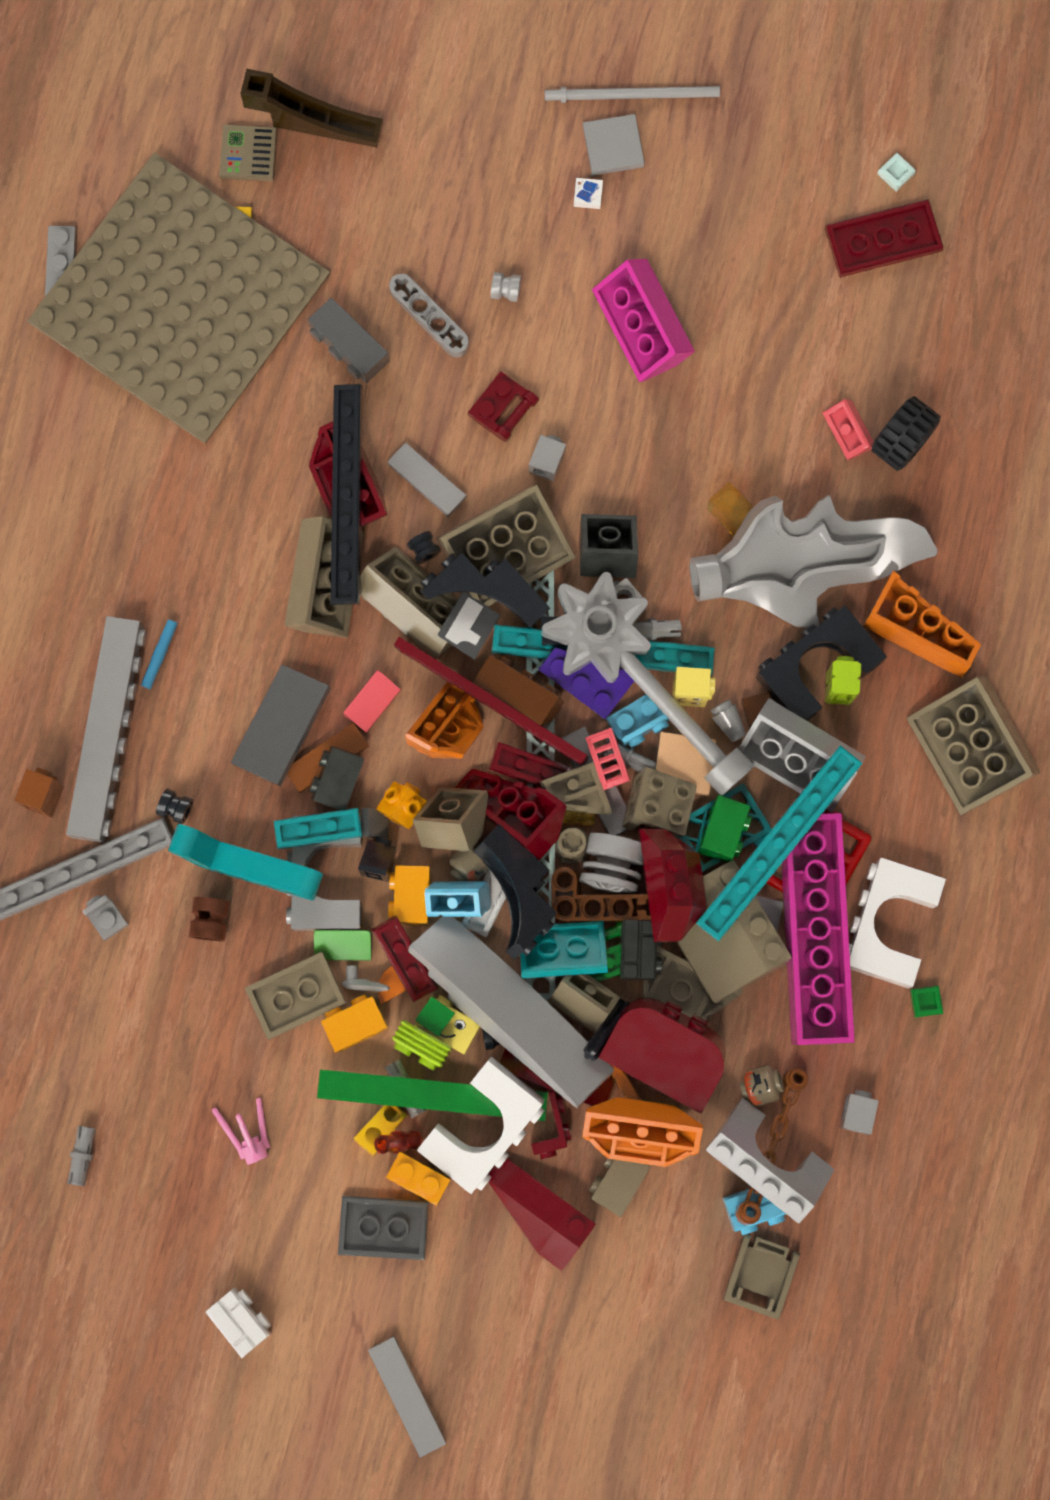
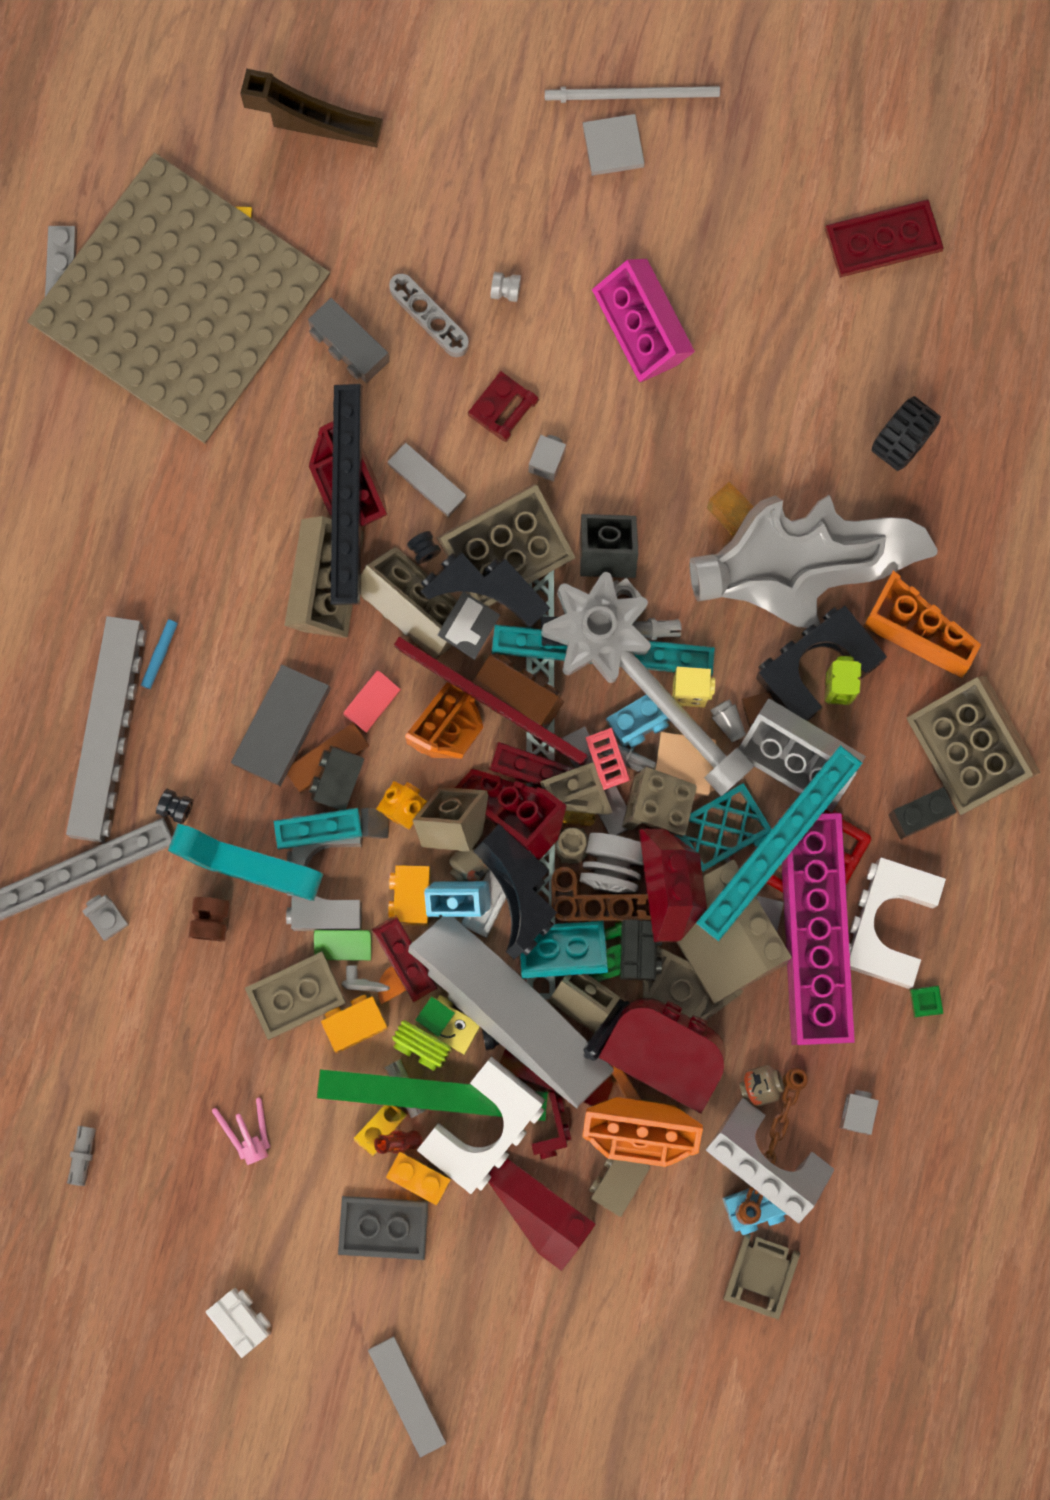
(39, 792): dark orange brick -> none
(248, 153): dark tan tile -> none
(378, 859): black slope -> none
(587, 683): dark purple wing -> none
(588, 193): white tile -> none
(724, 829): green brick -> none
(848, 429): coral slope -> none
(896, 172): light aqua tile -> none
(922, 813): none -> pearl dark grey brick

